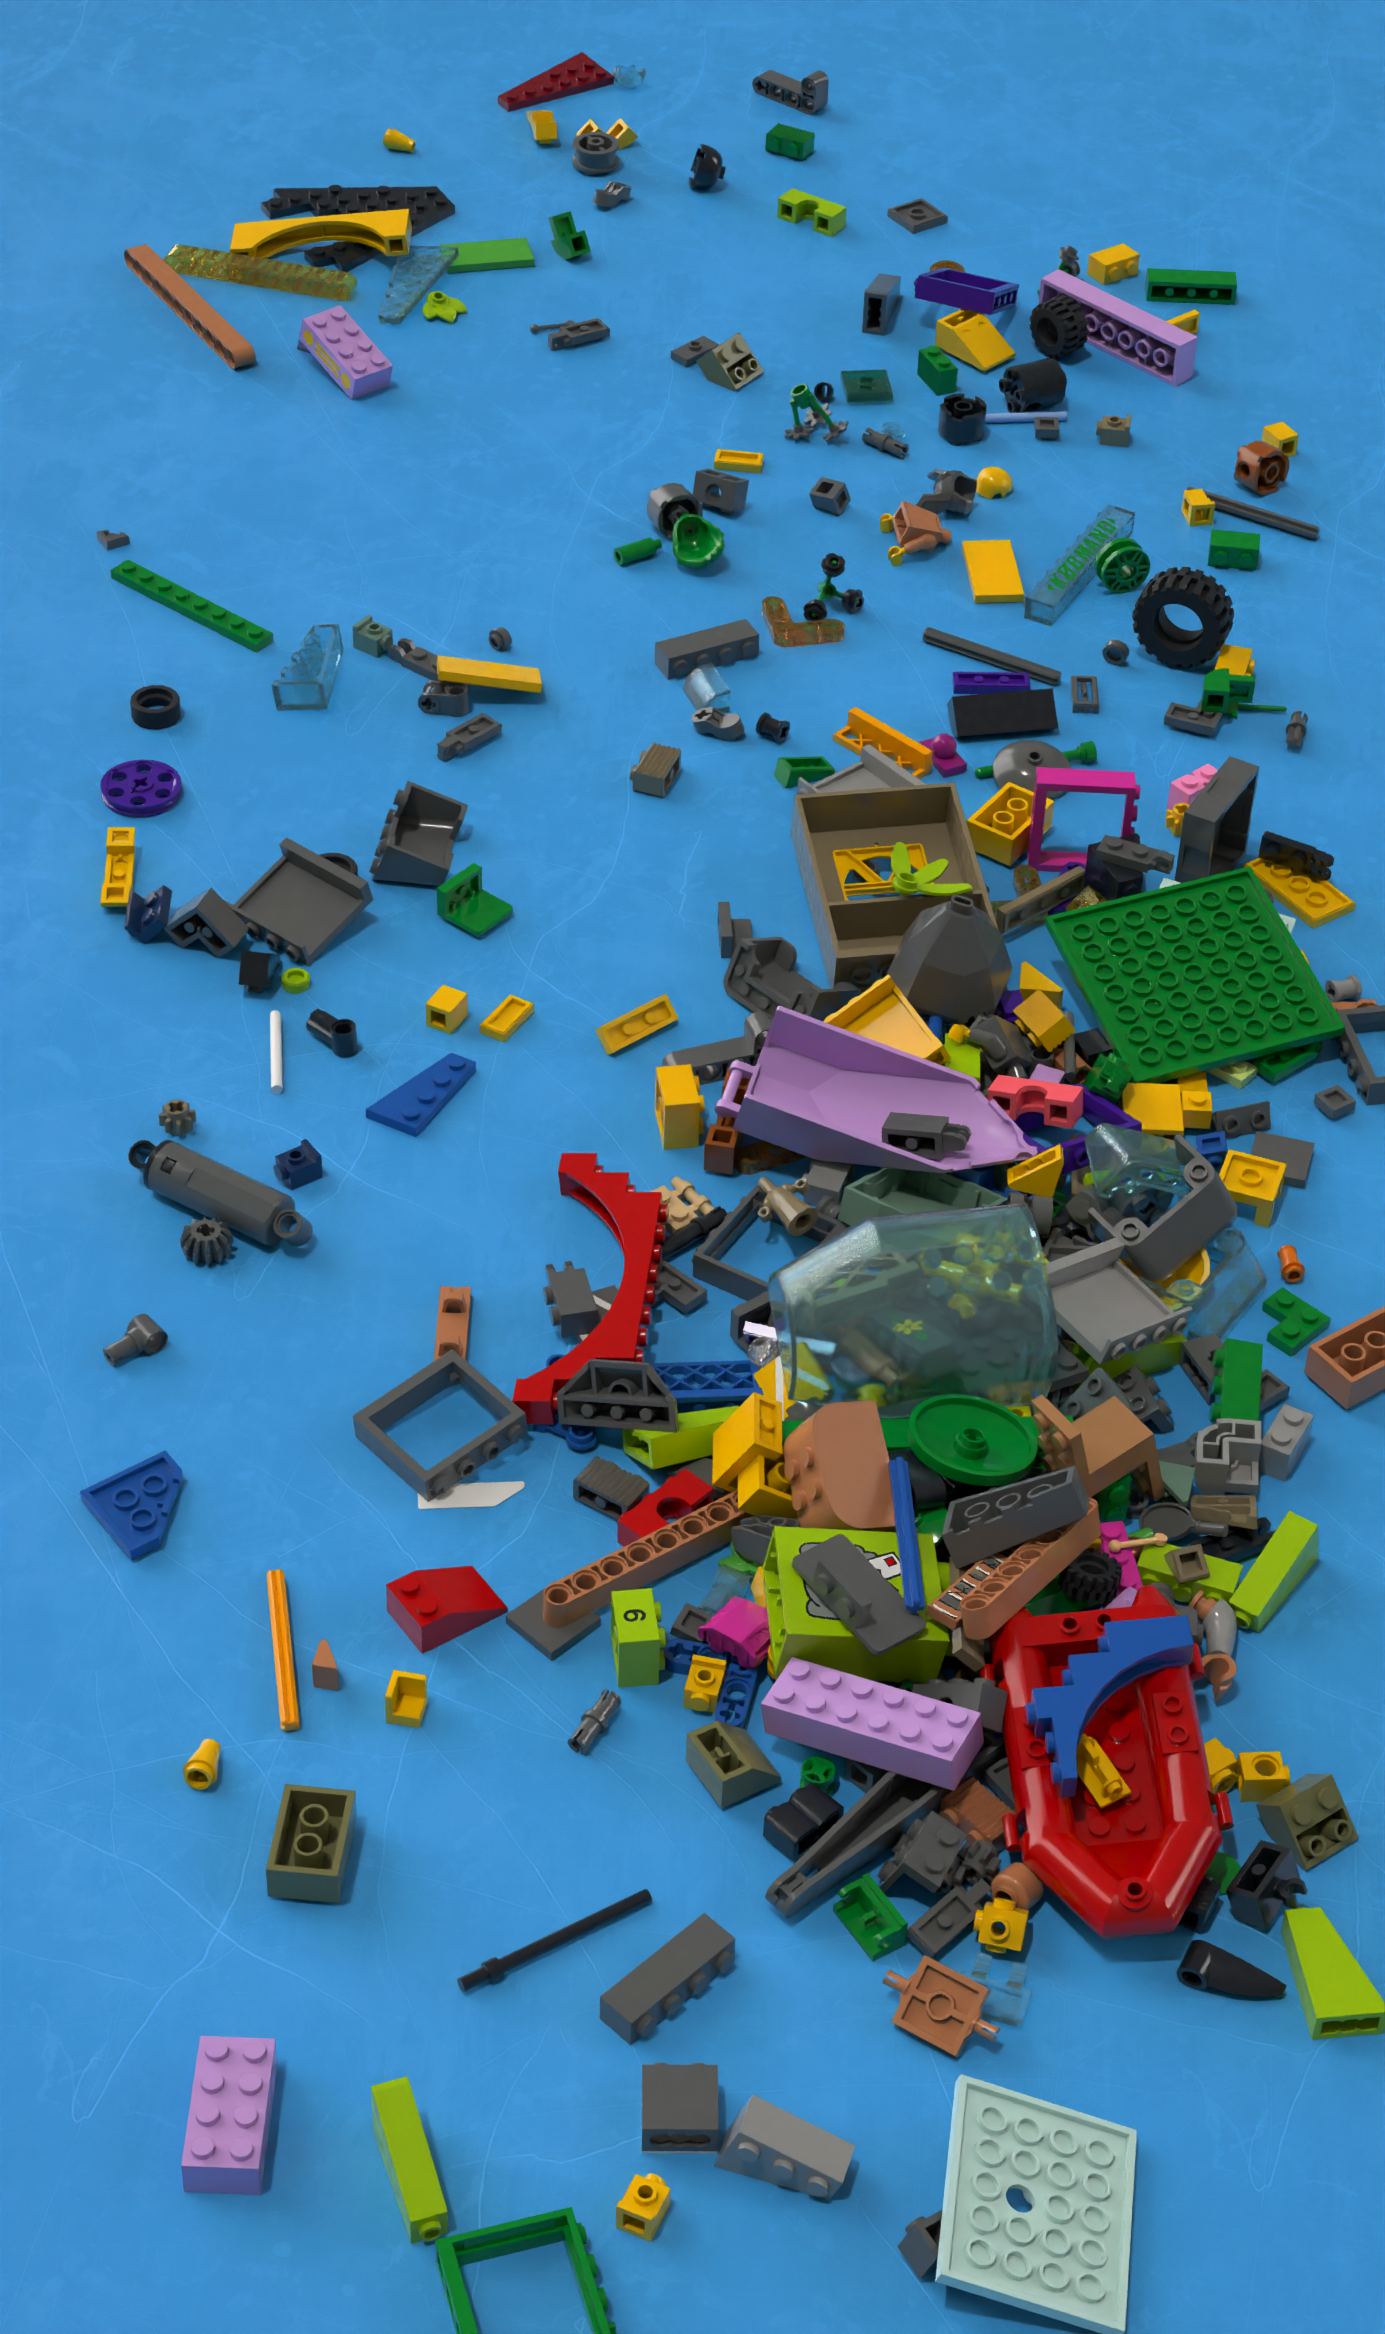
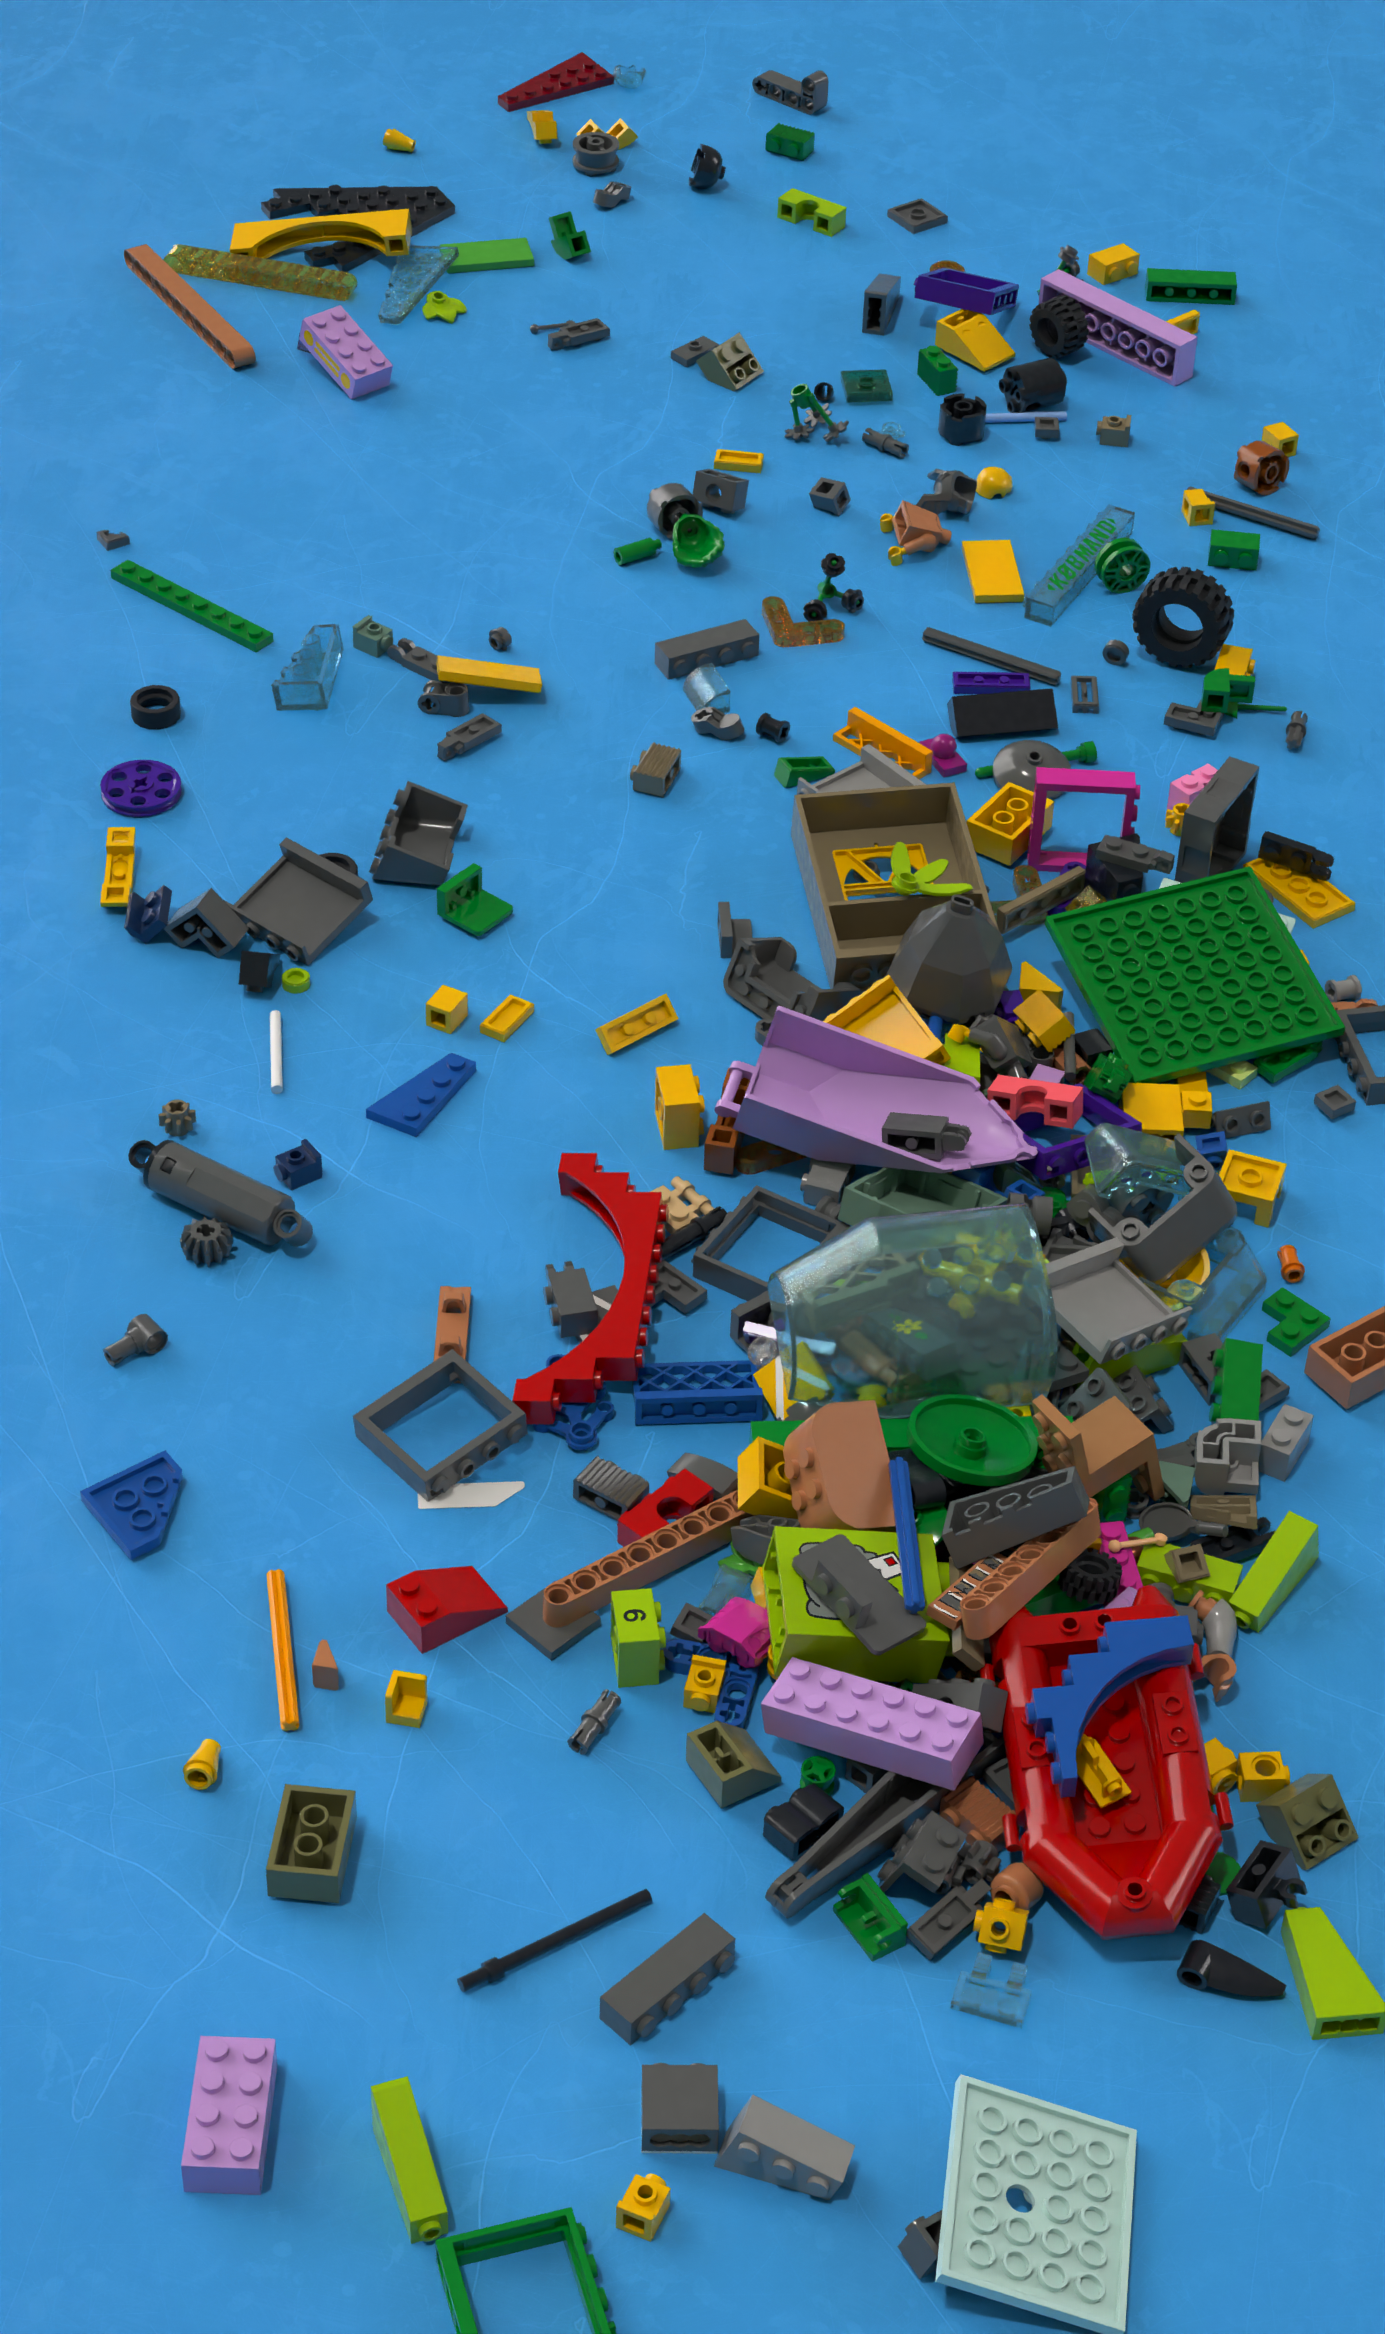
(338, 1033): black piece -> none
(618, 1397): dark grey wedge -> none
(691, 1442): lime slope -> none
(713, 1059): dark grey beam -> none
(748, 1432): yellow panel -> none
(791, 1210): dark tan piece -> none
(941, 2006): nougat plate -> none
(1038, 1174): yellow slope -> none
(1293, 1152): dark grey tile -> none

